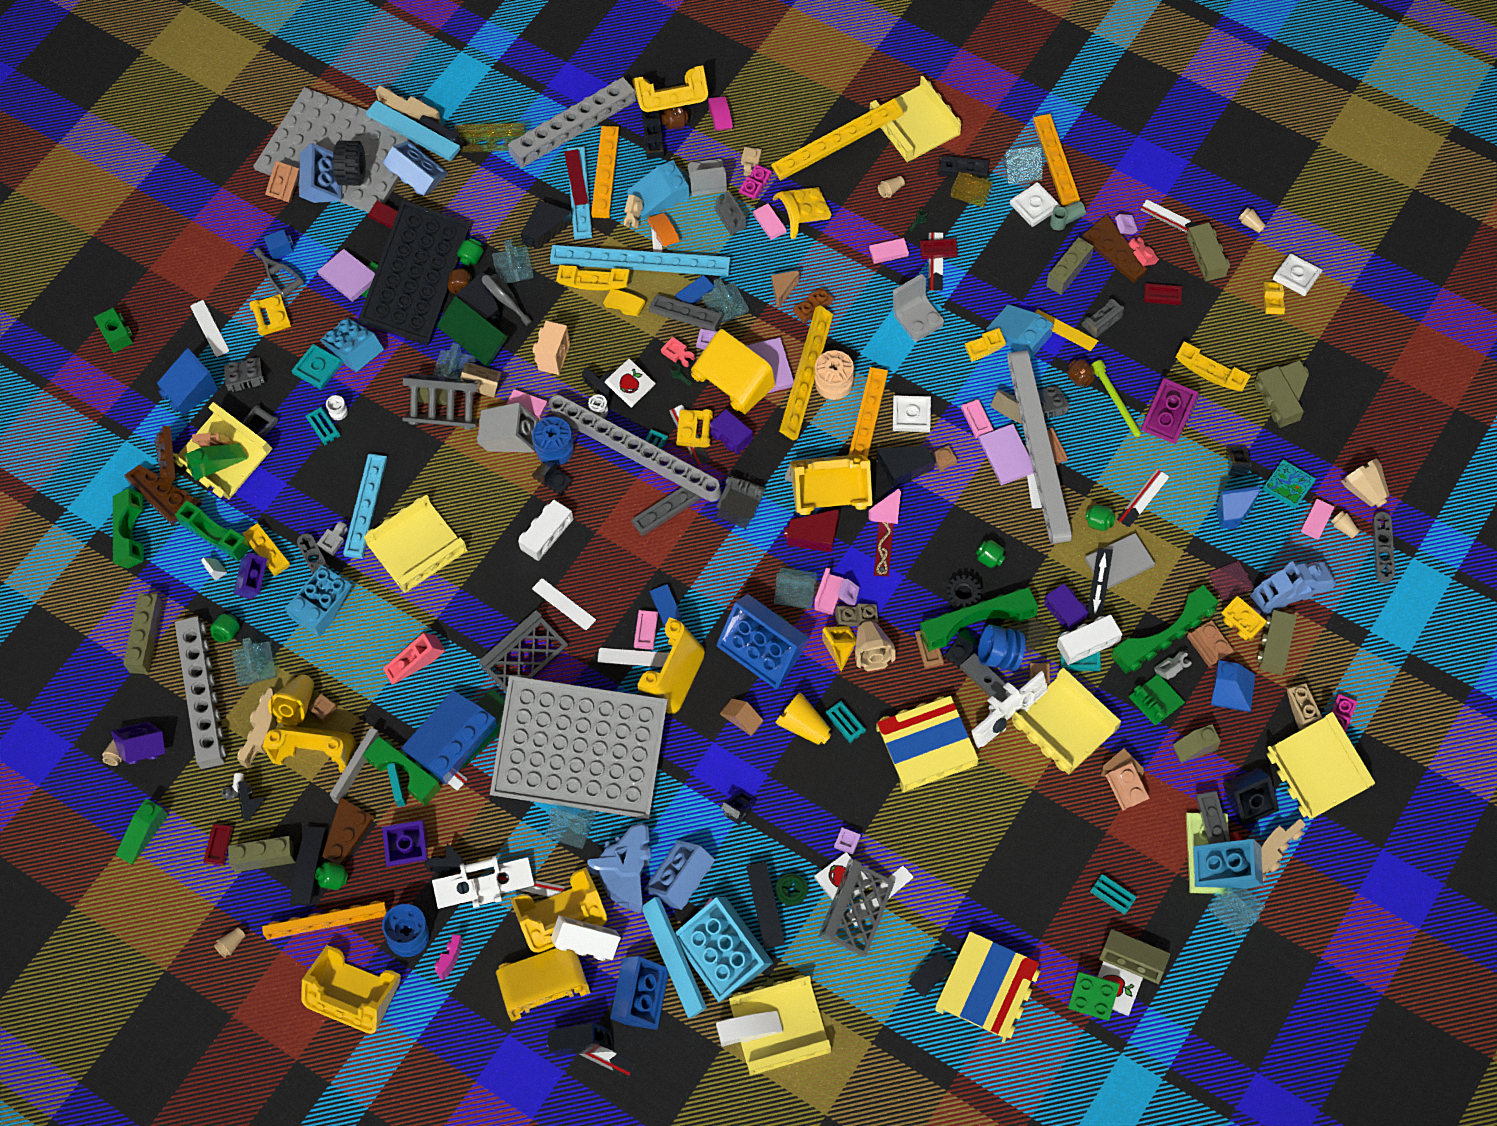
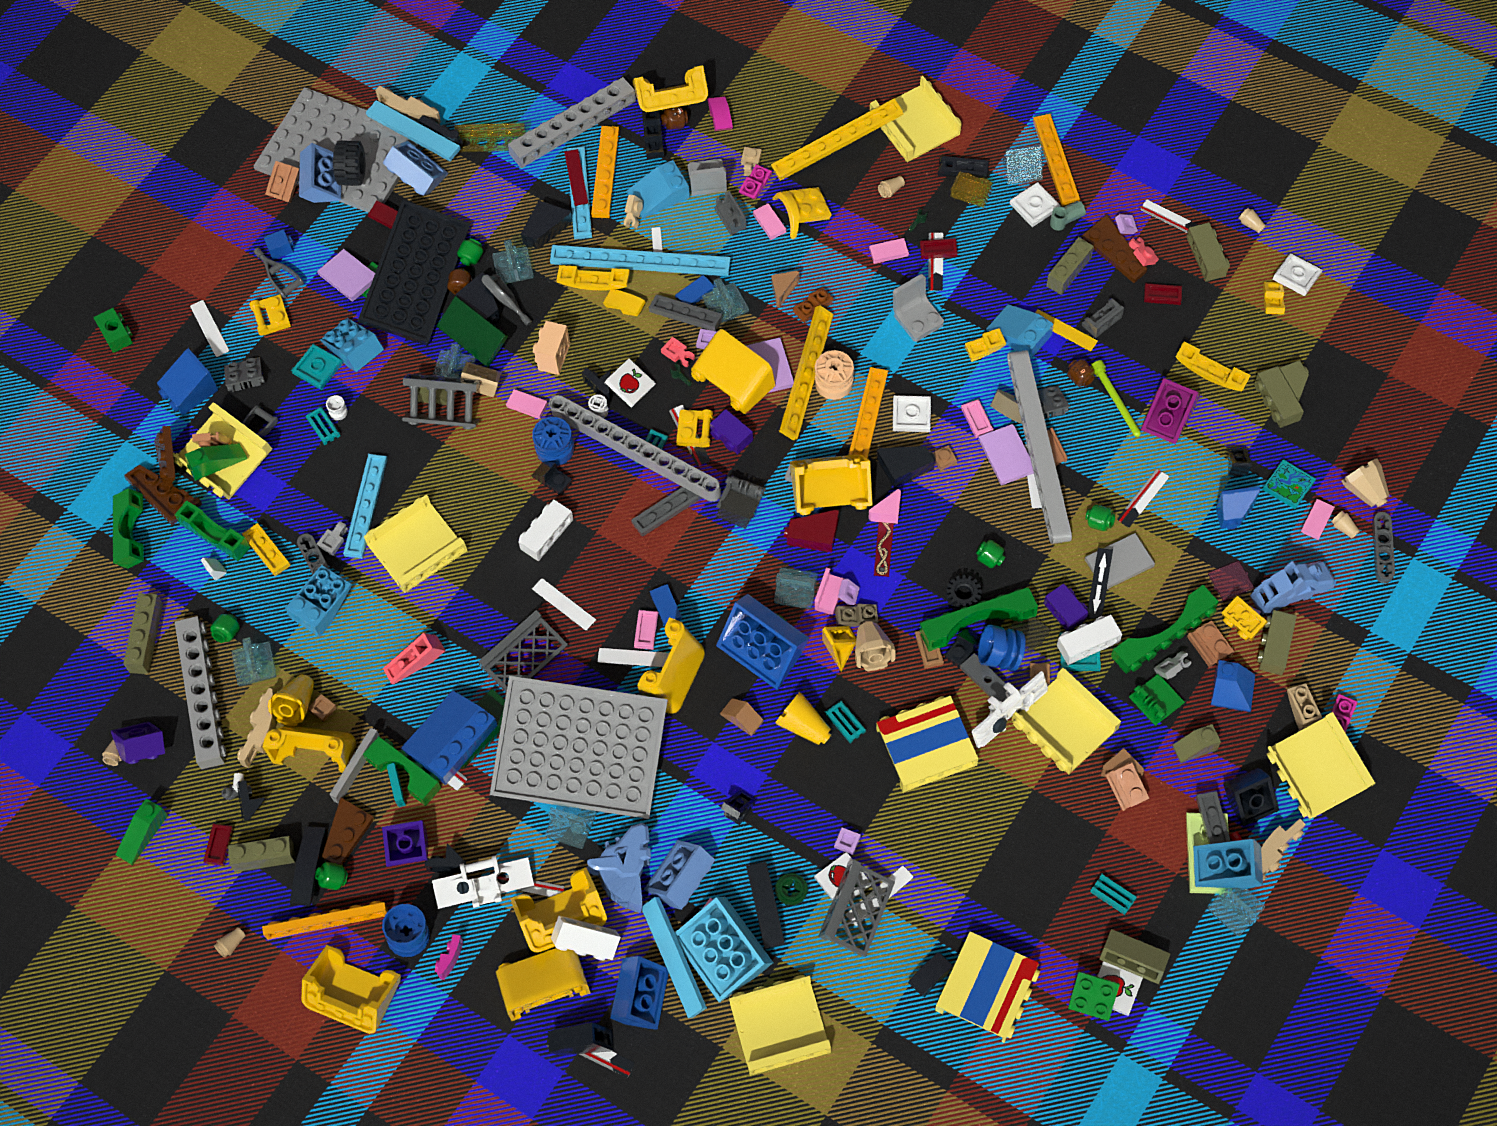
(250, 576): dark purple brick -> none
(507, 429): light grey slope -> none
(664, 229): orange slope -> none
(748, 1028): white slope -> none

